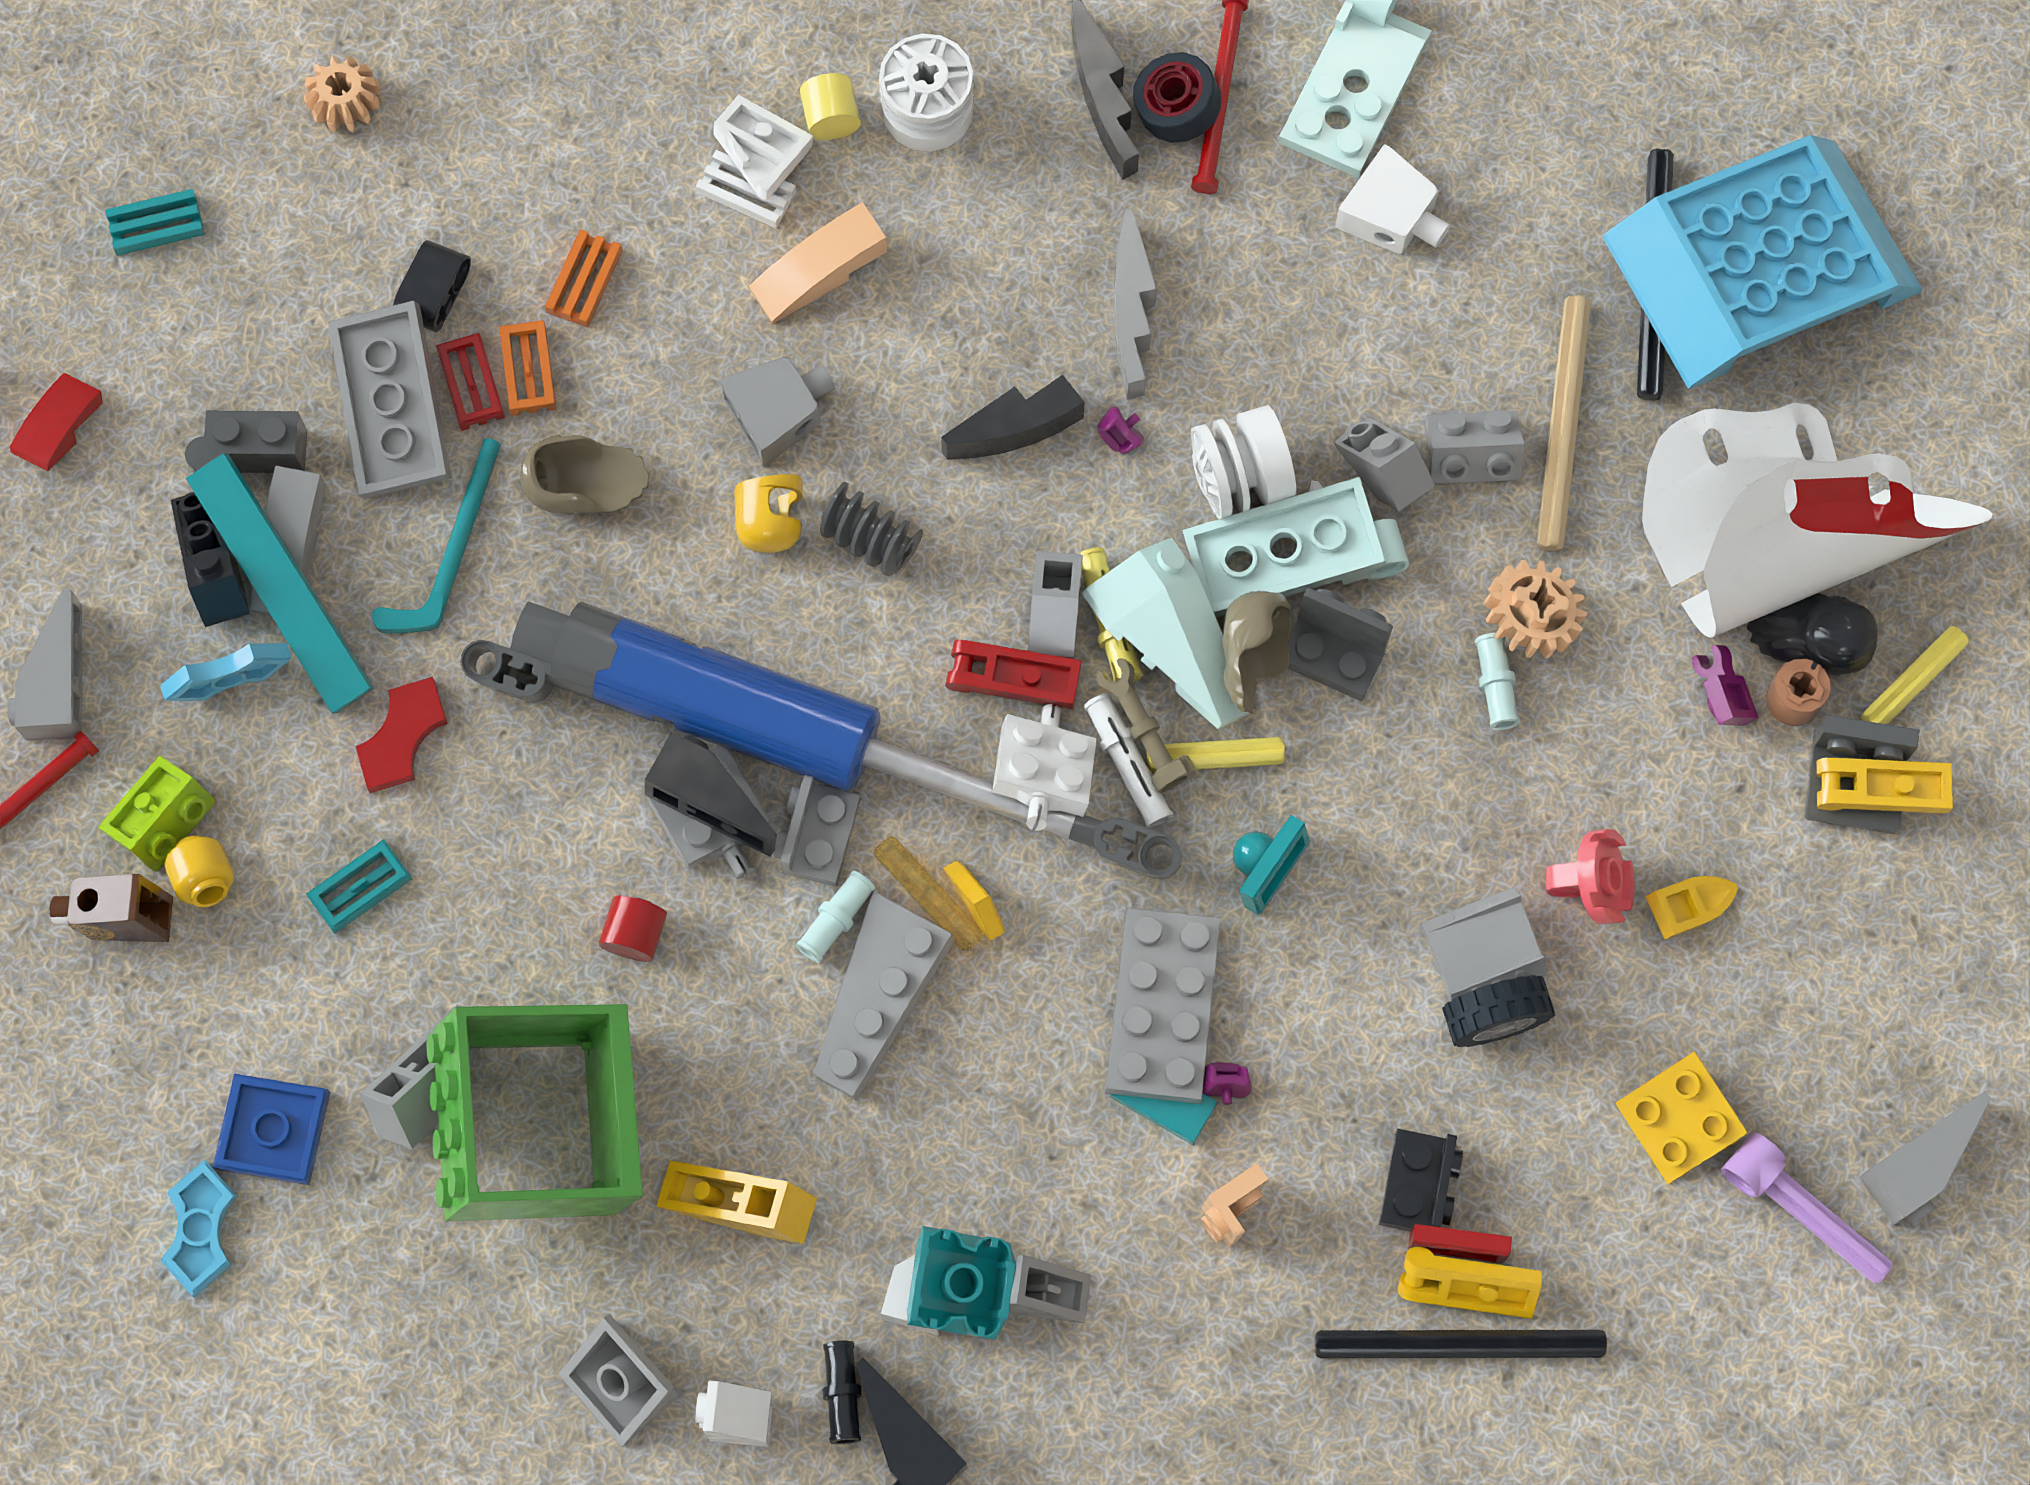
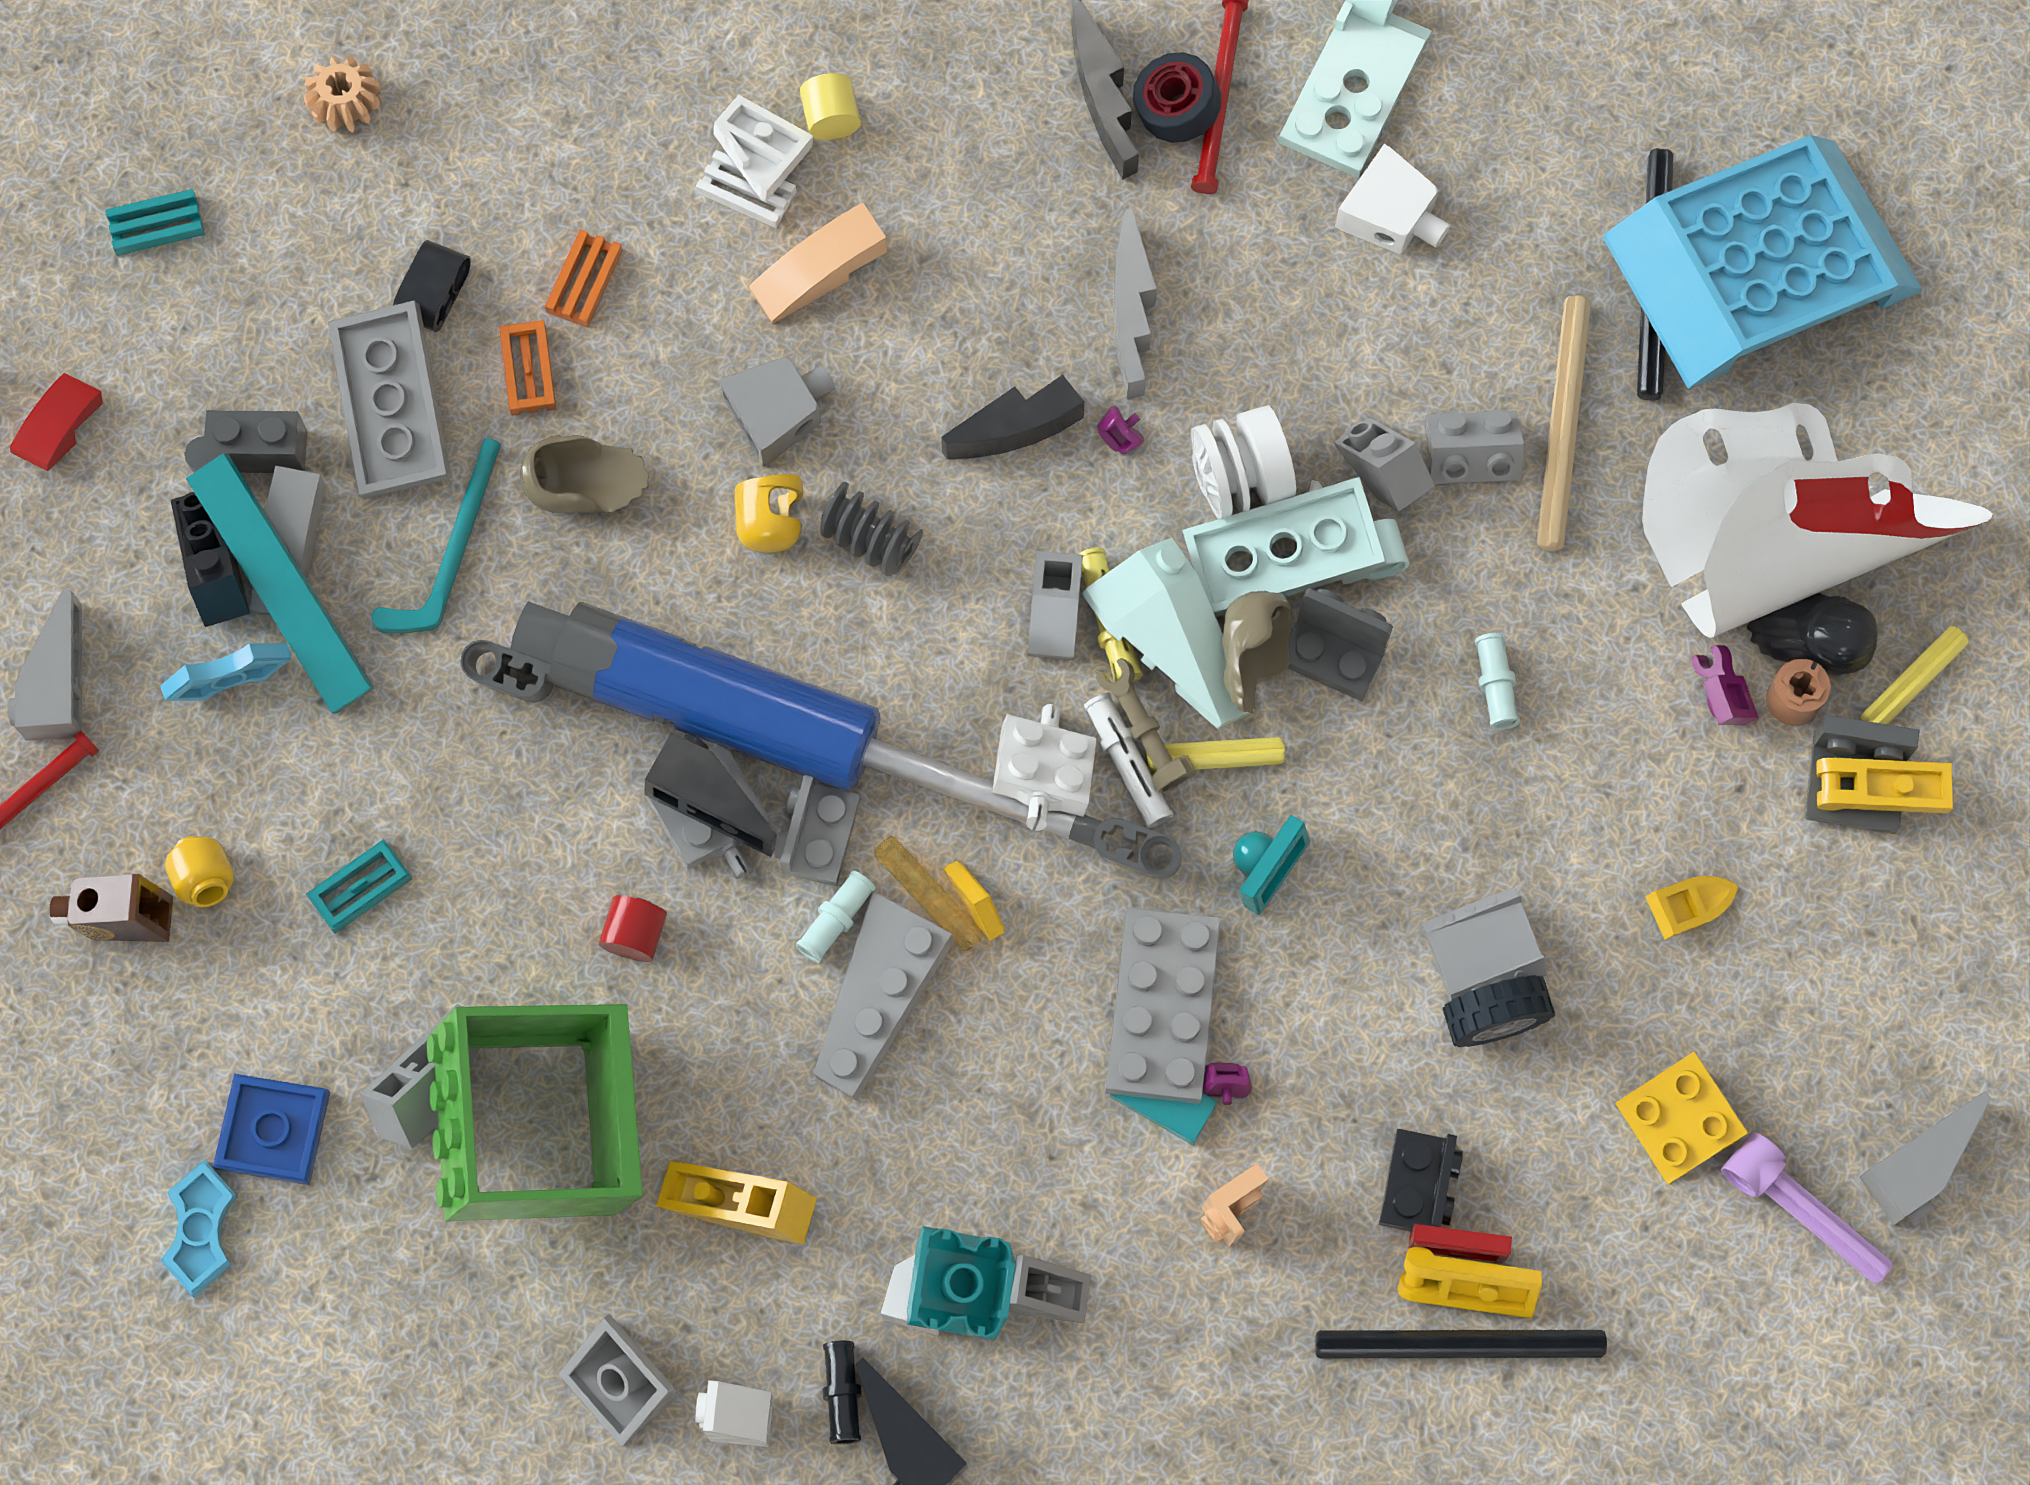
(157, 813): lime bracket -> none
(391, 752): red tile -> none
(480, 415): red tile -> none
(926, 92): white wheel -> none
(1014, 674): red plate -> none
(1535, 608): light nougat gear -> none
(1597, 877): coral tile -> none

